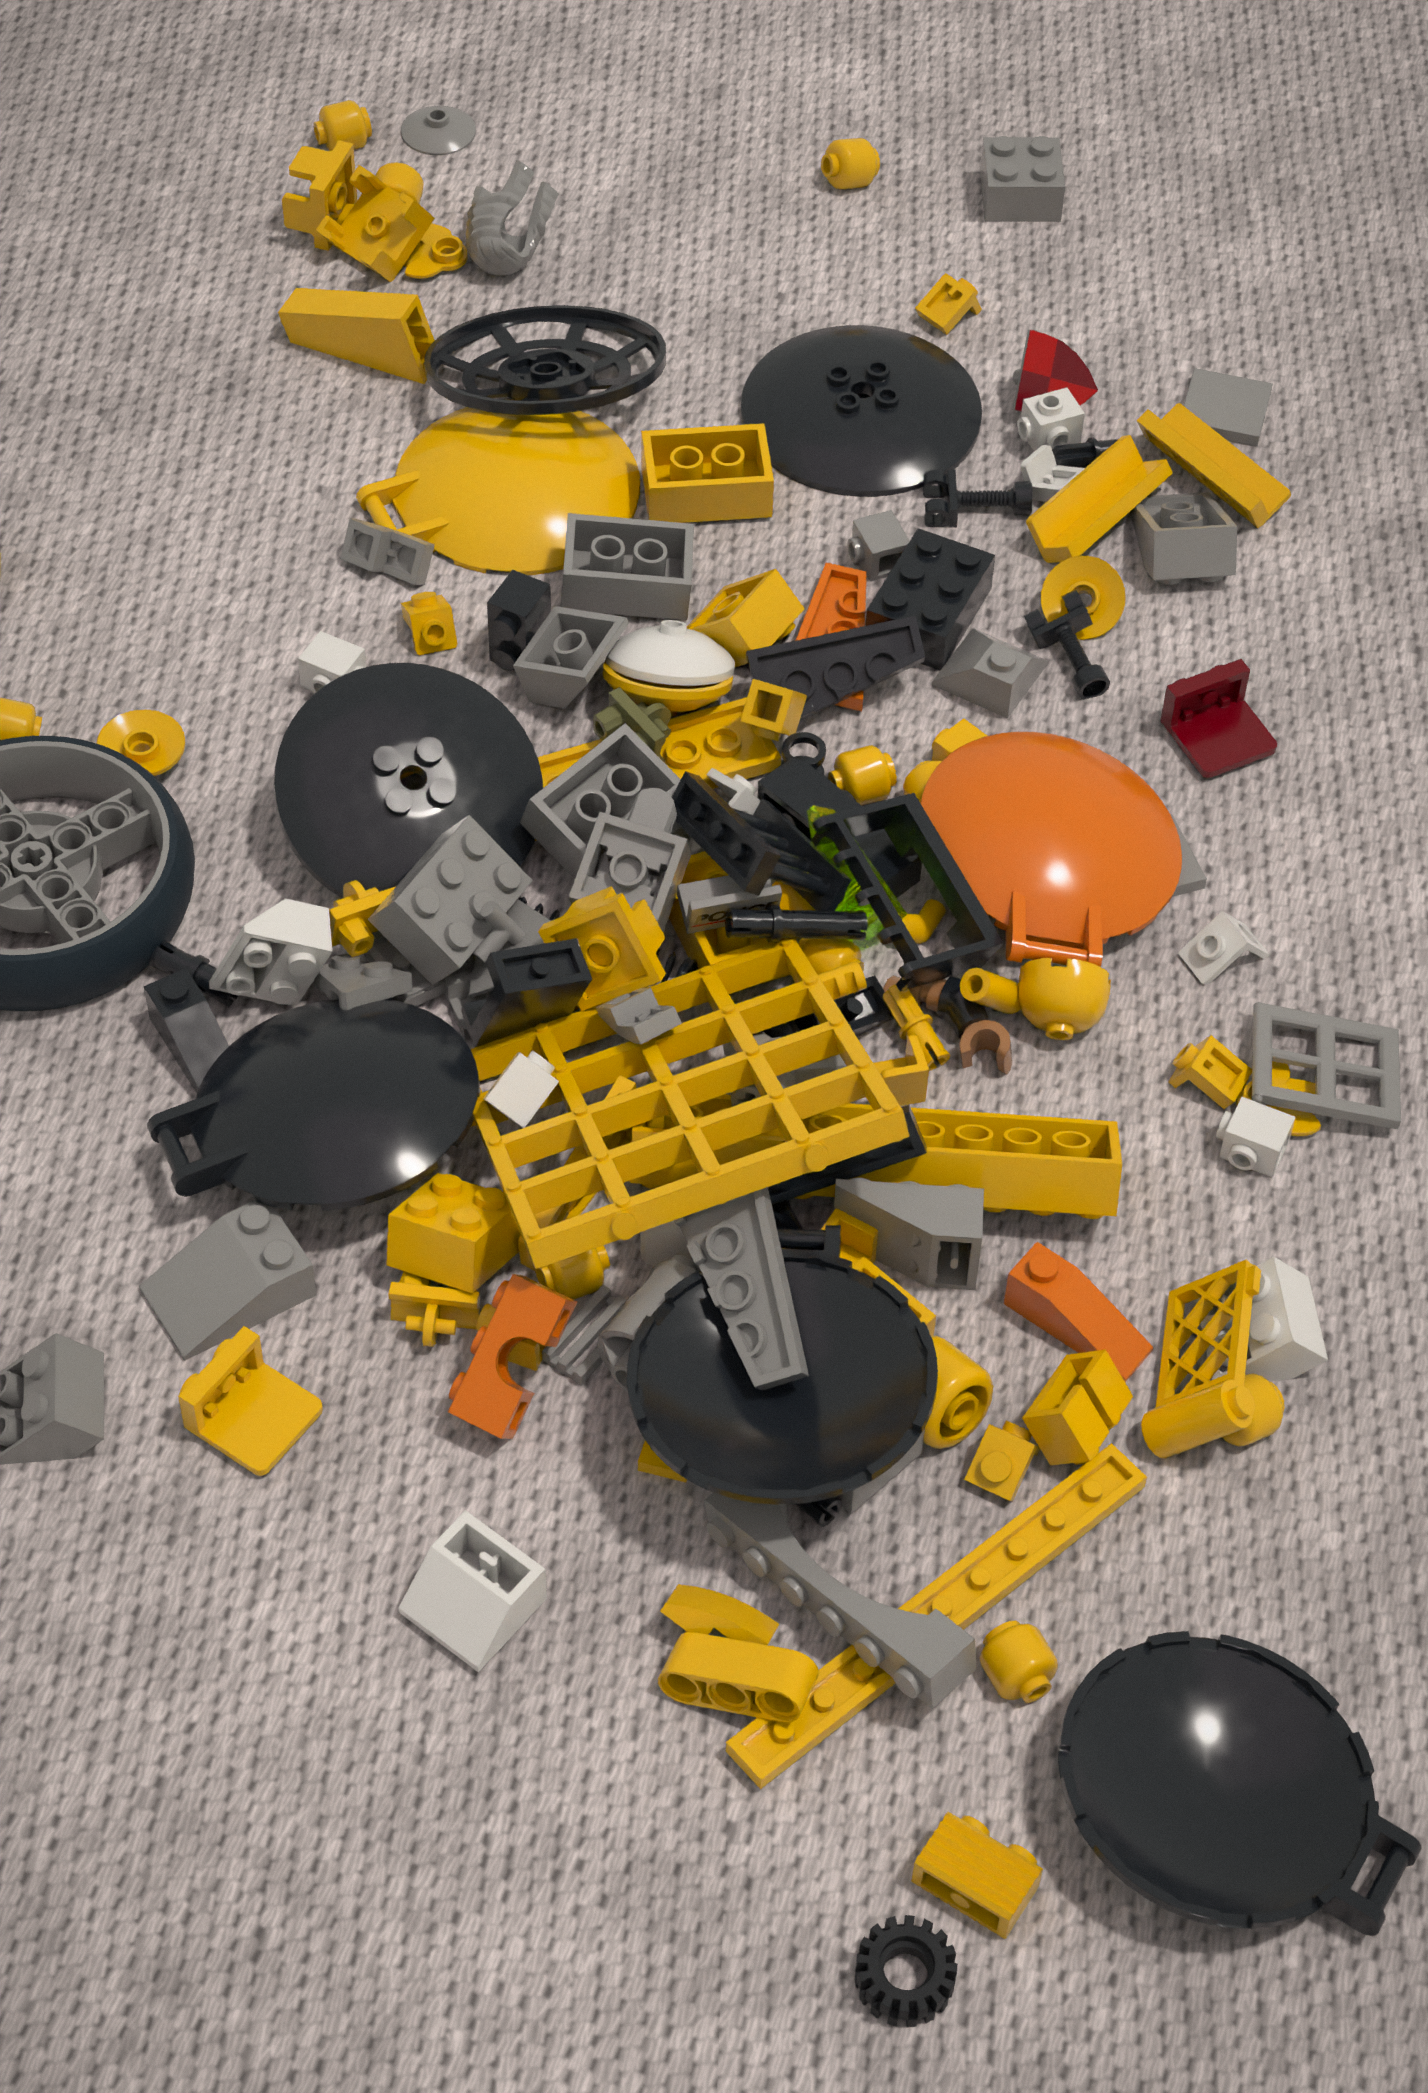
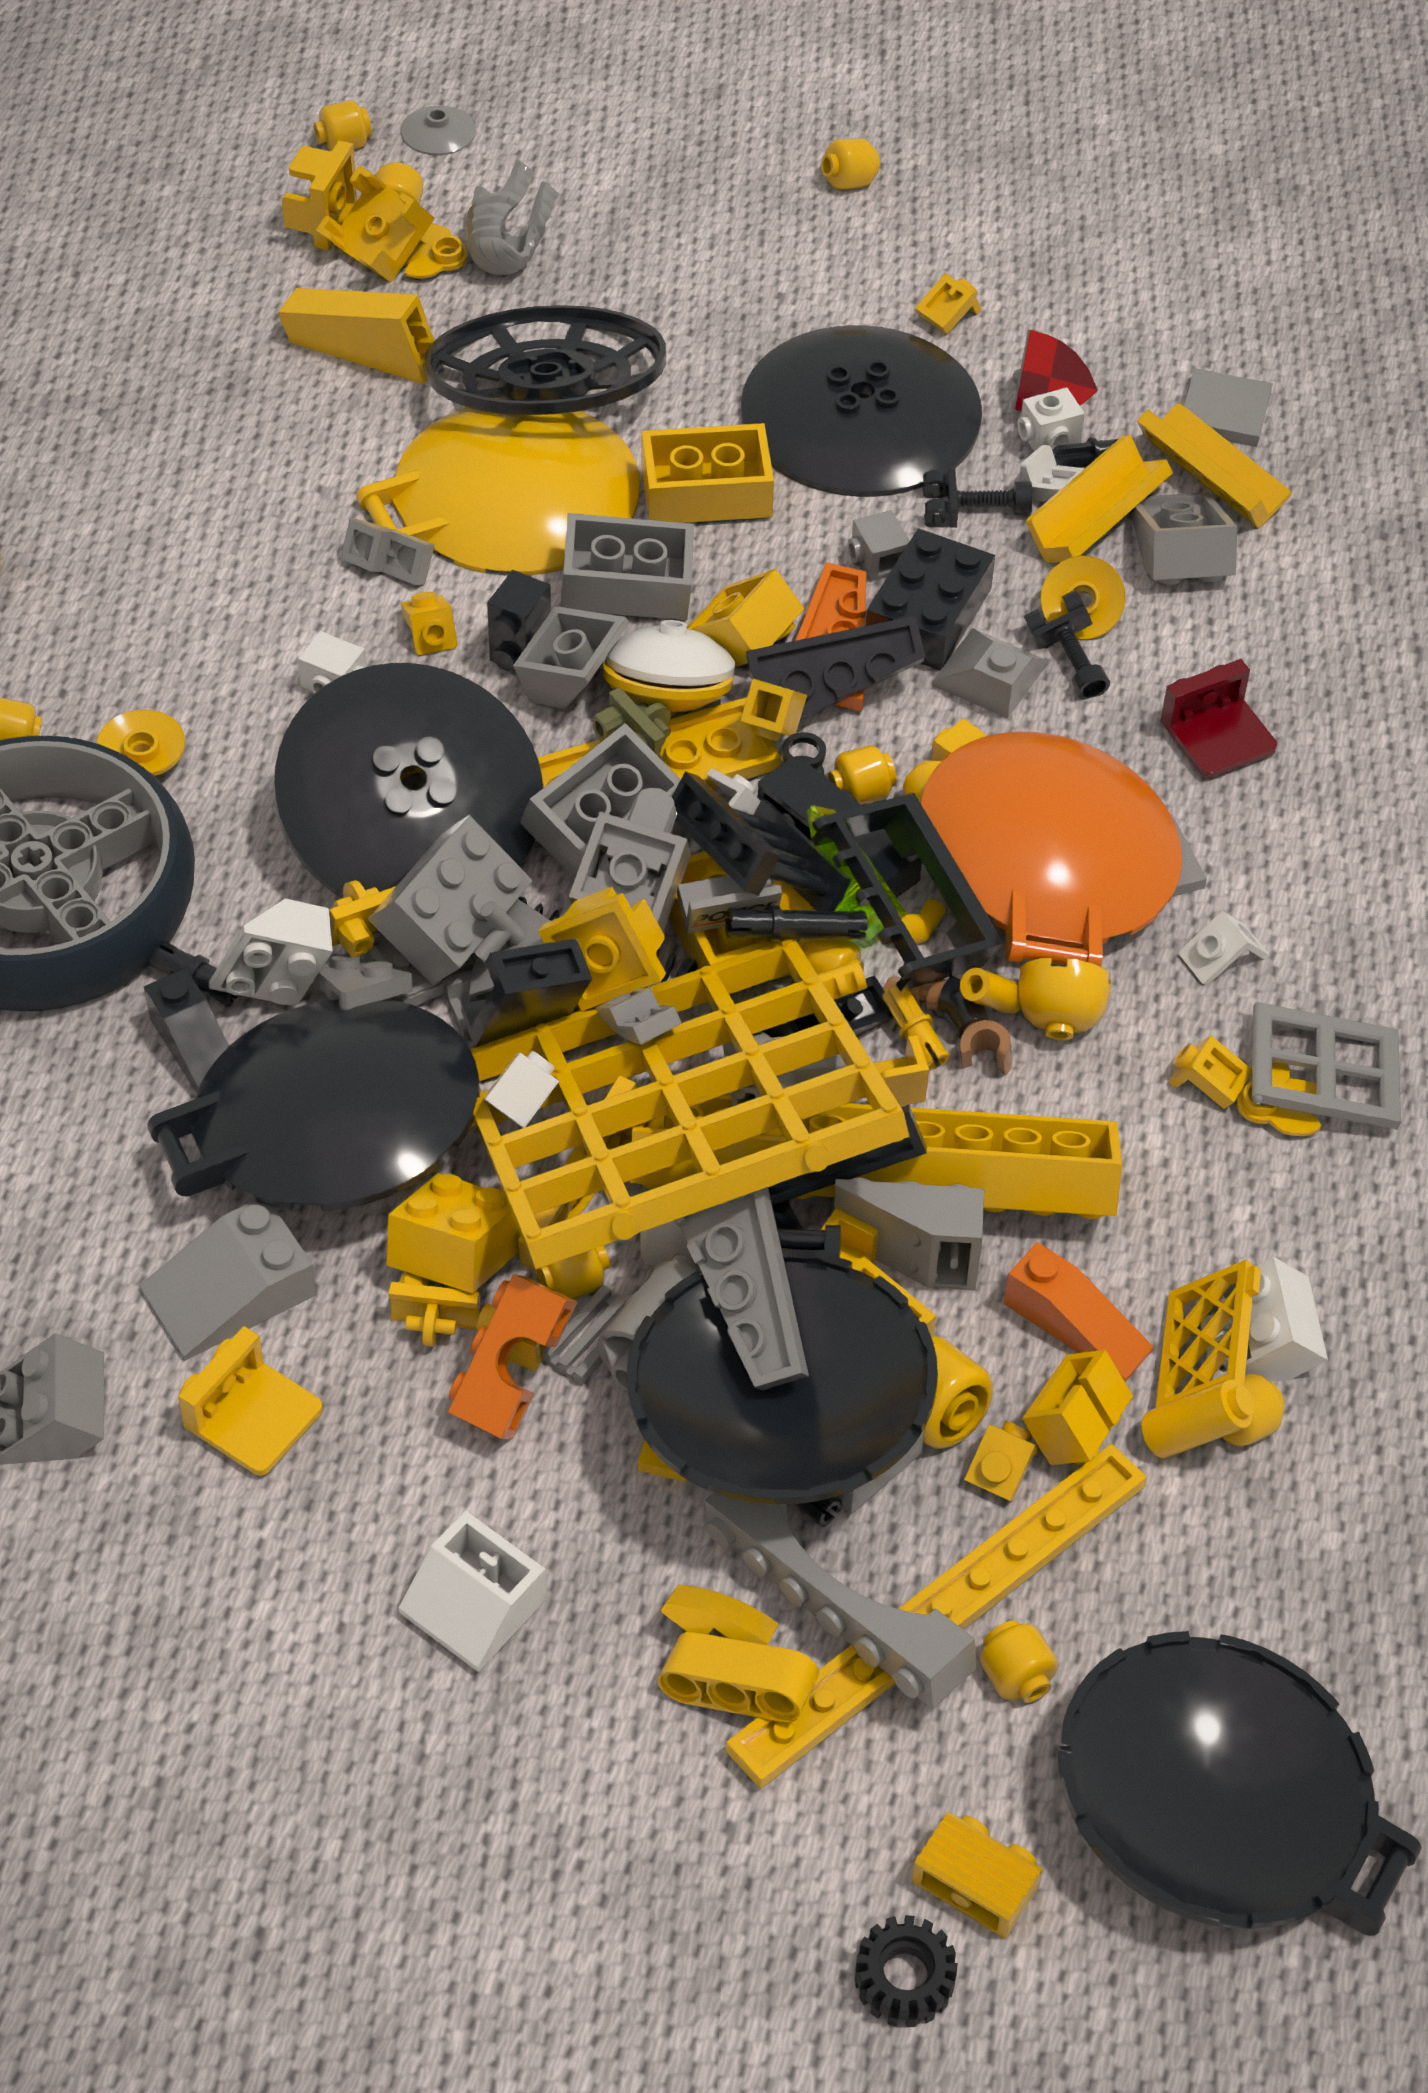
(1022, 179): light grey brick -> none
(1255, 1136): white brick -> none

